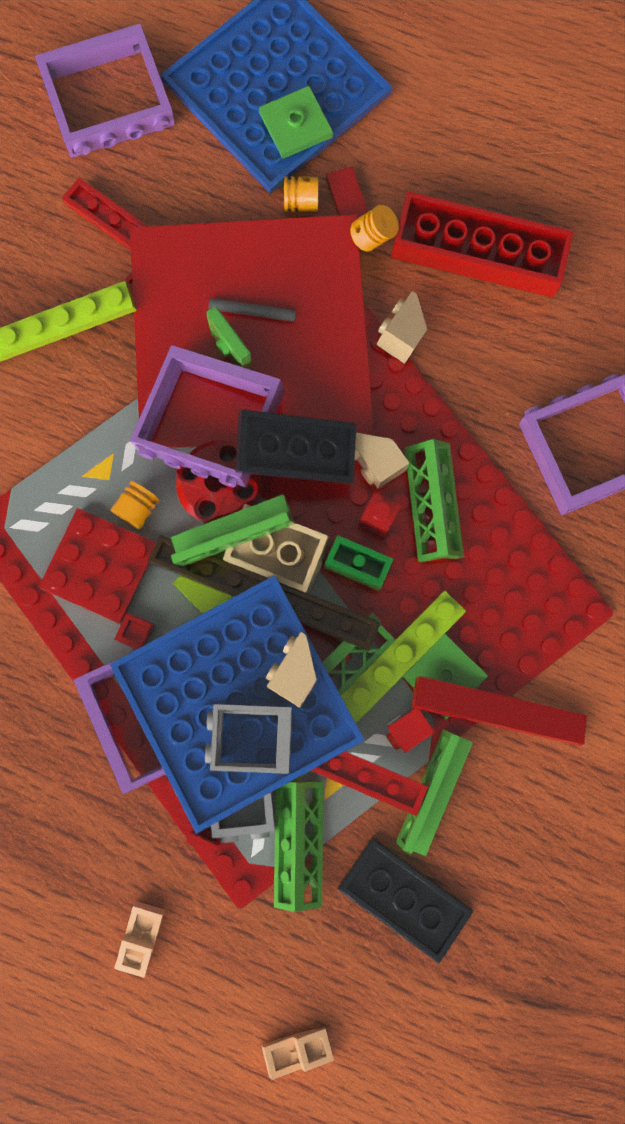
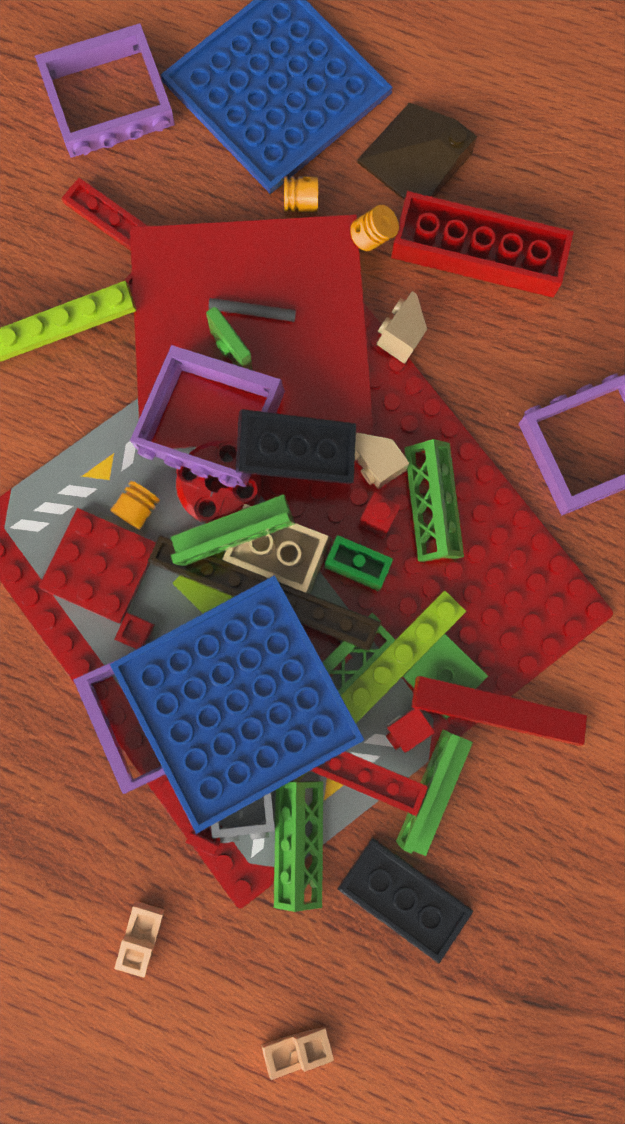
(215, 723): light grey window -> none
(295, 122): bright green plate -> none
(295, 674): tan slope -> none
(346, 192): red tile -> none
(418, 151): none -> dark brown slope

